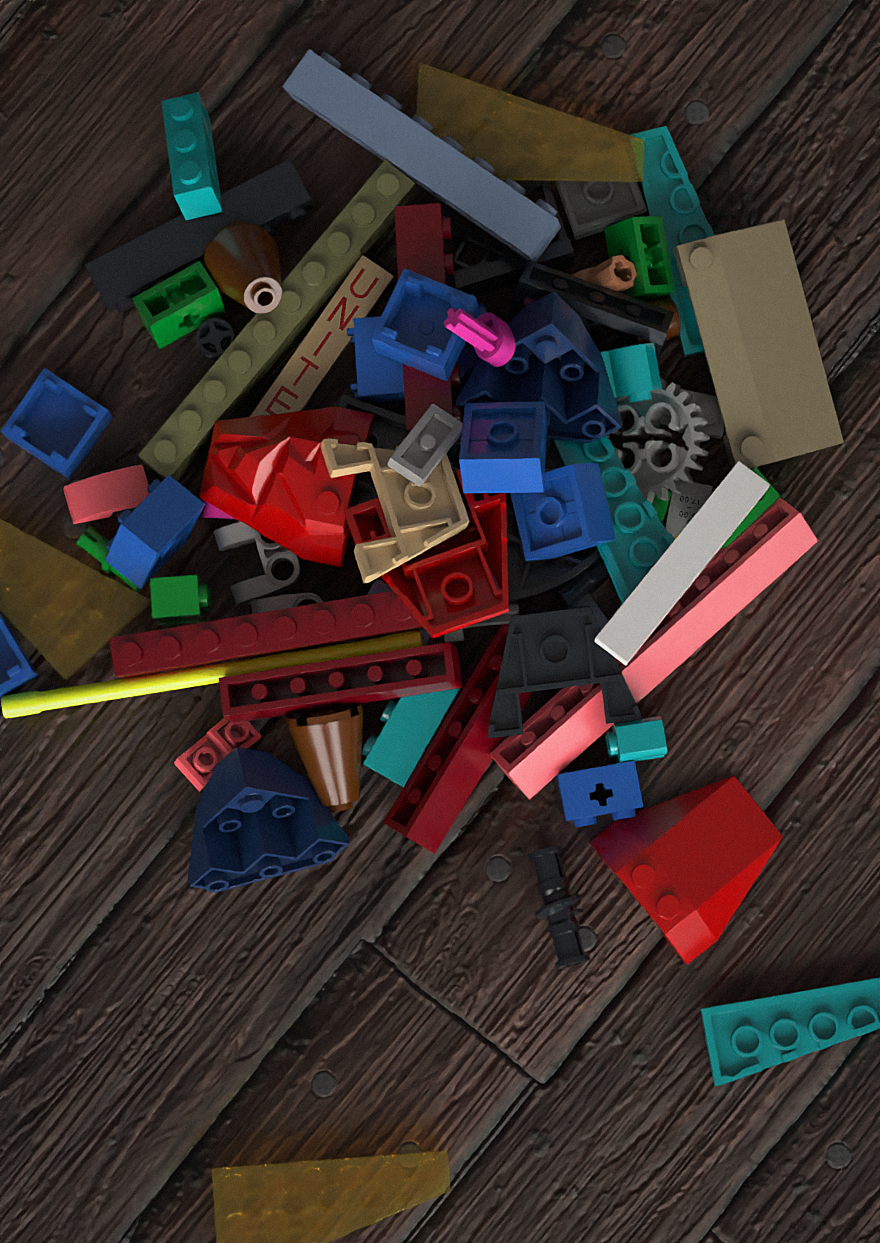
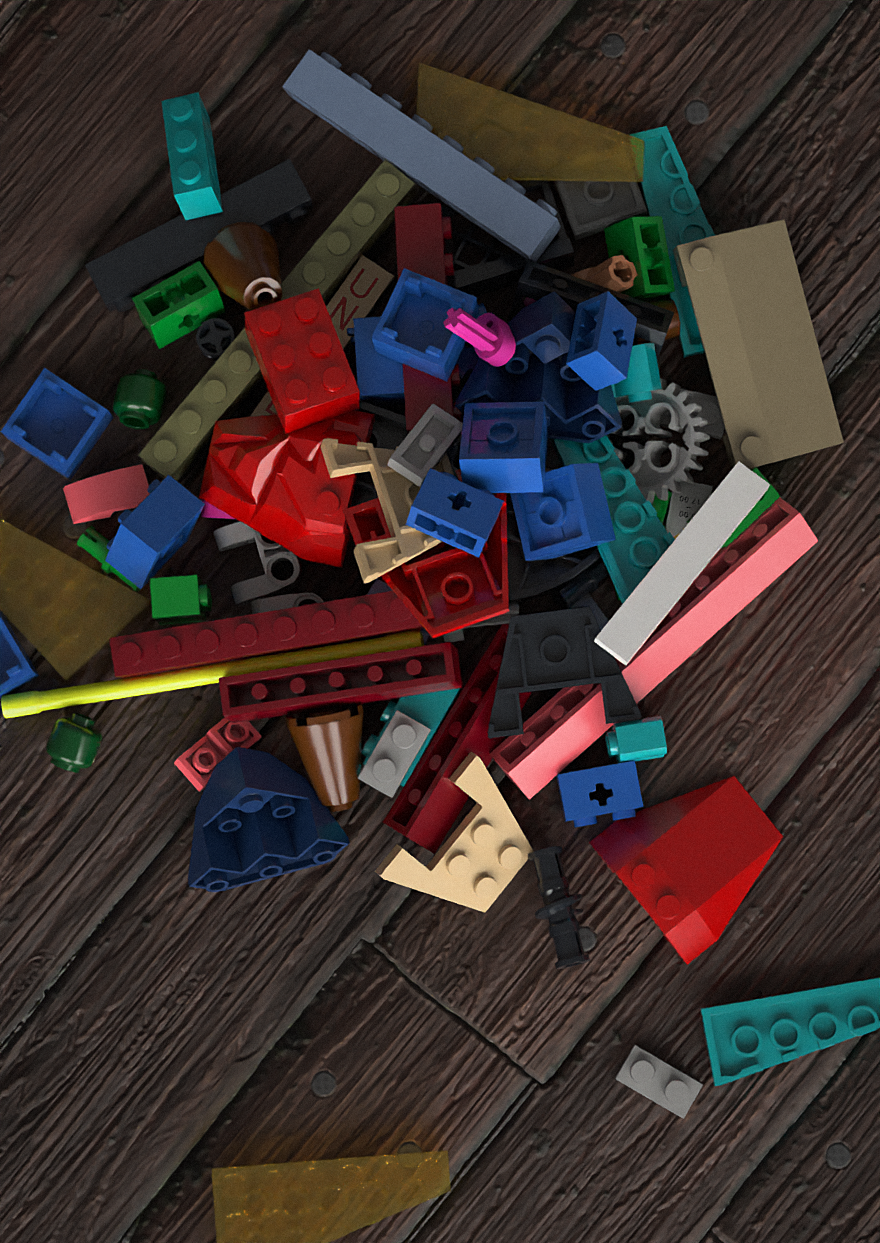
(74, 742): none -> dark green head
(139, 399): none -> dark green head
(302, 360): none -> red brick
(394, 754): none -> light grey plate
(435, 513): none -> blue brick
(477, 856): none -> tan wing
(601, 341): none -> blue brick
(658, 1081): none -> light grey plate

